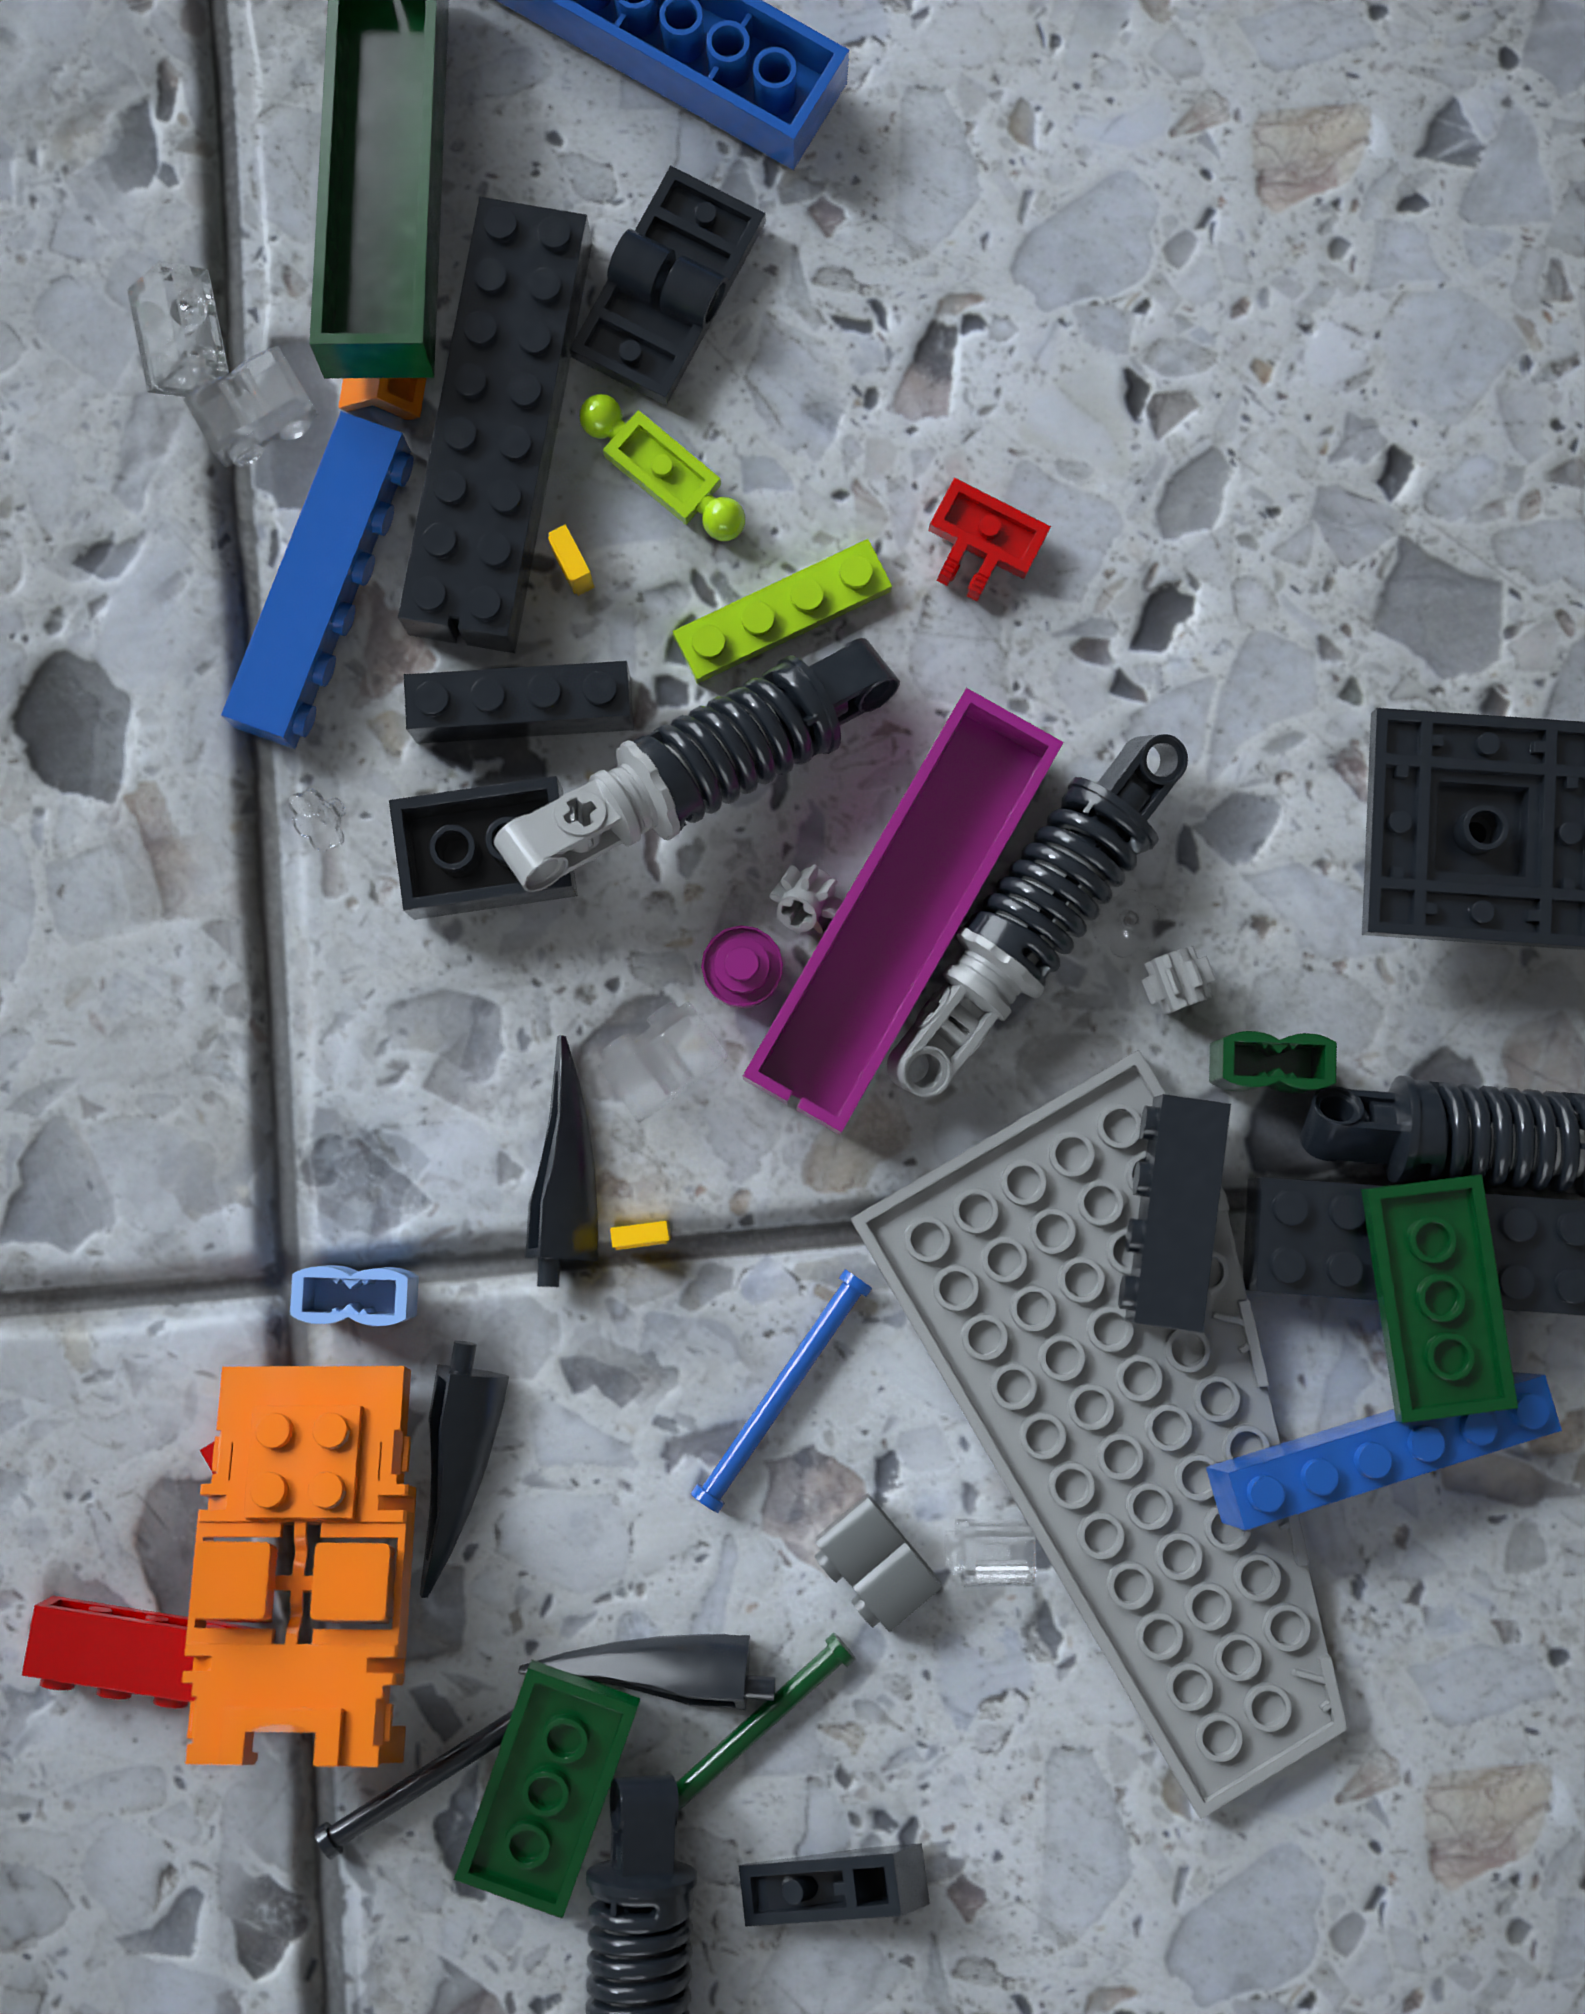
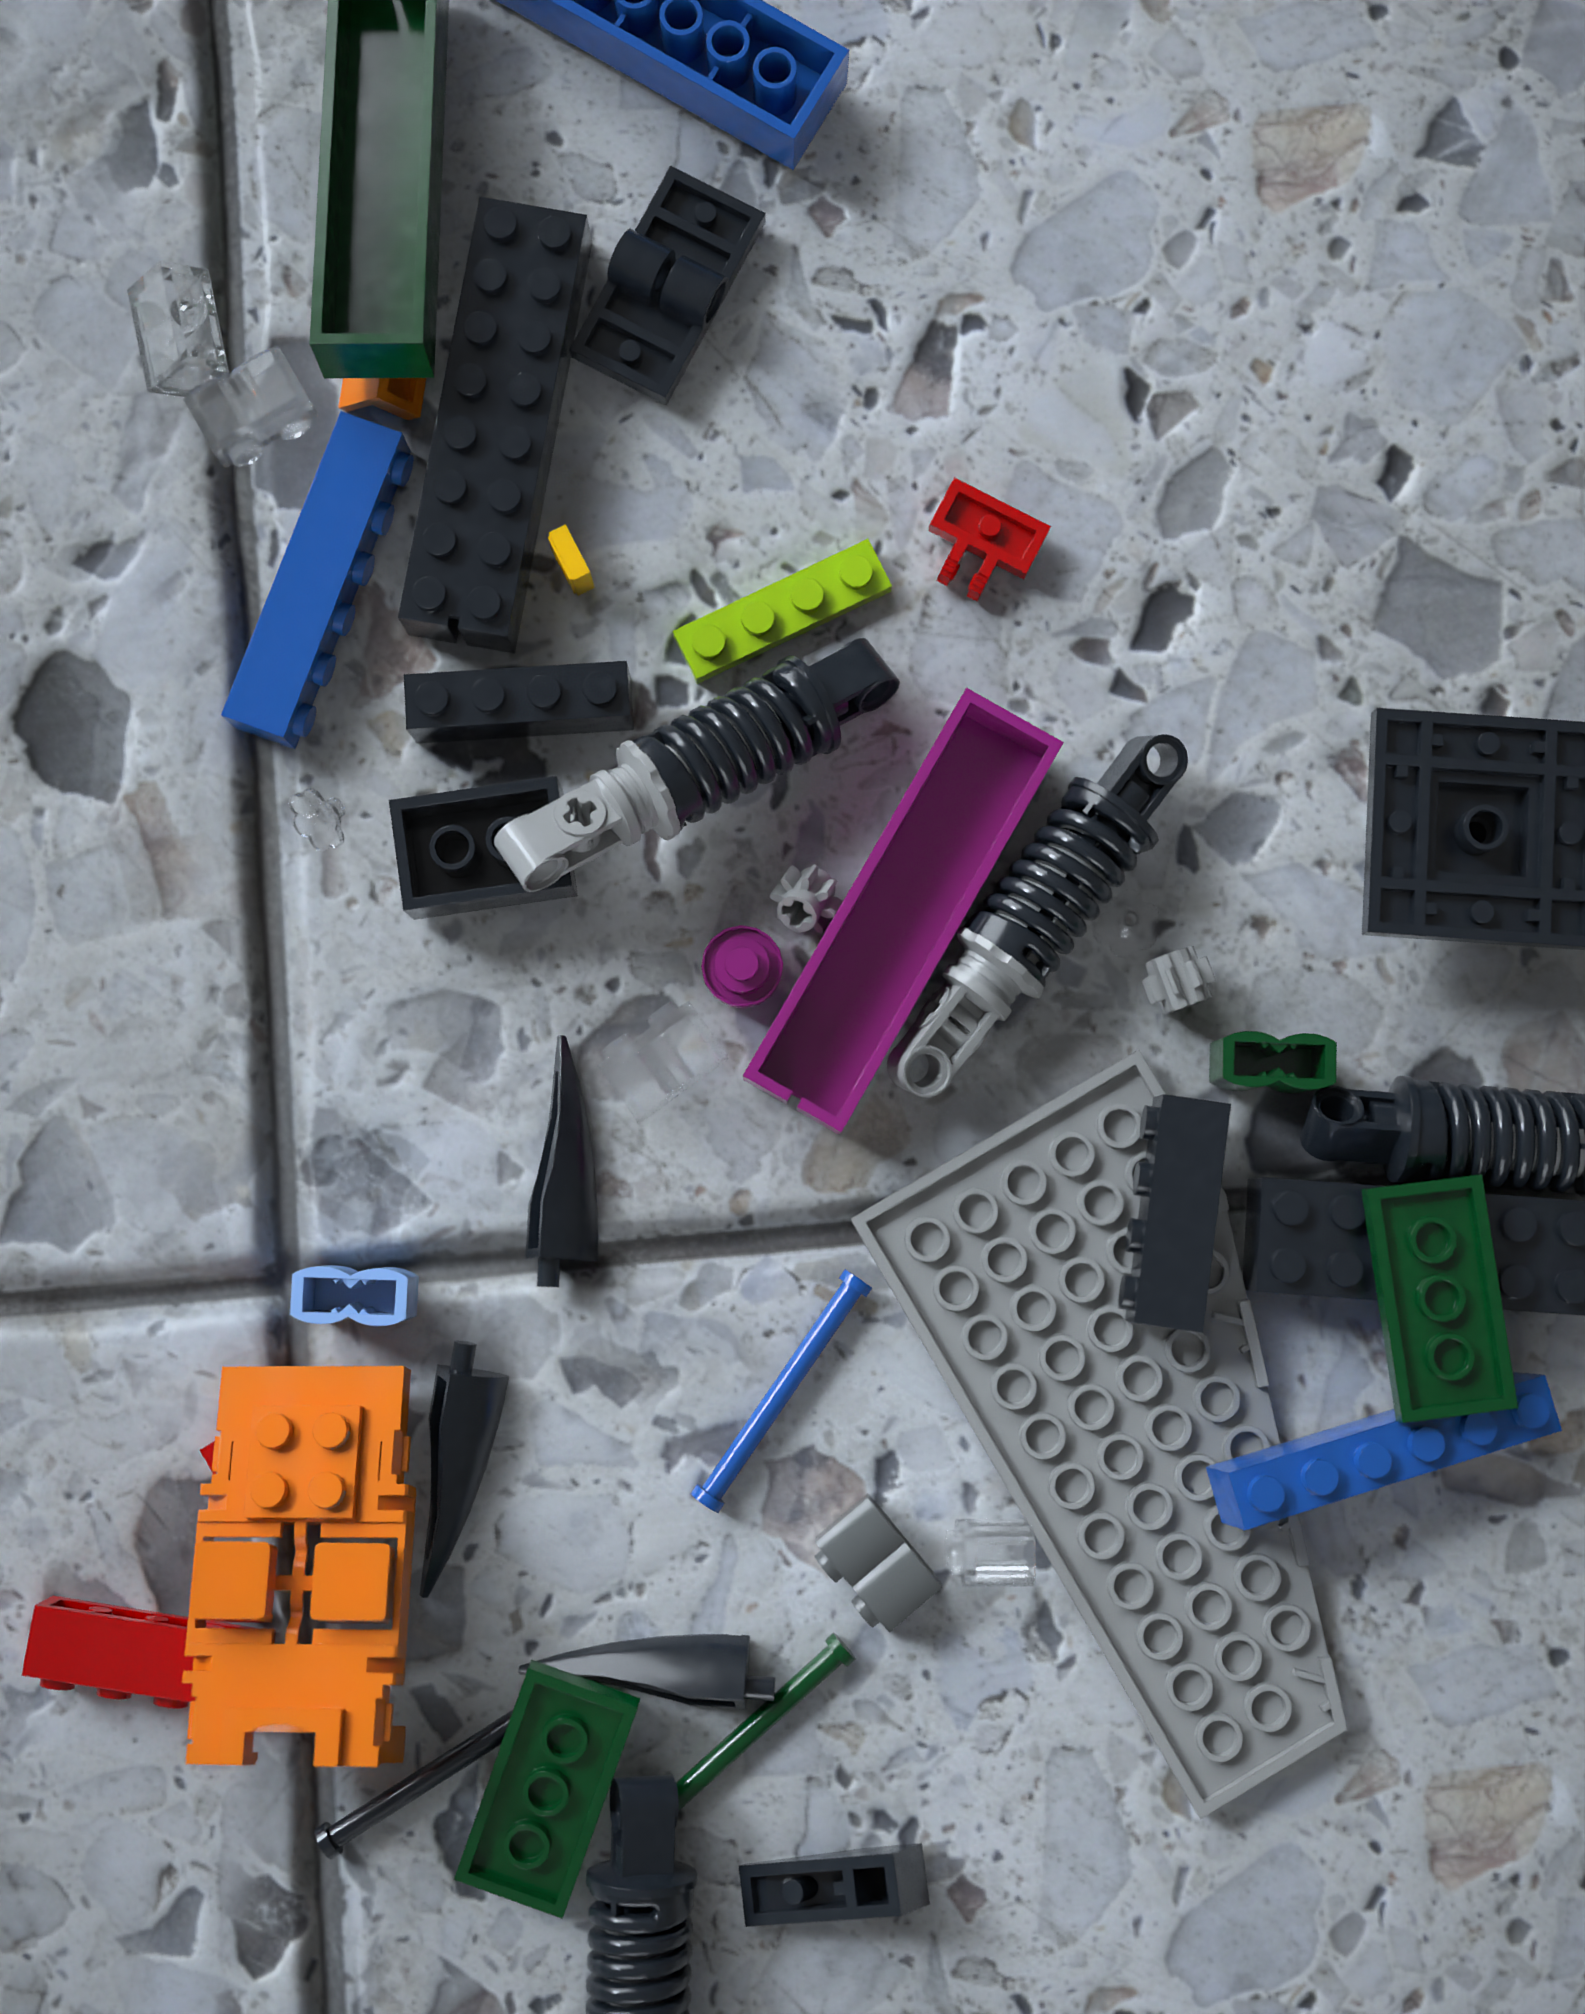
(640, 1235): yellow tile -> none
(662, 467): lime plate -> none

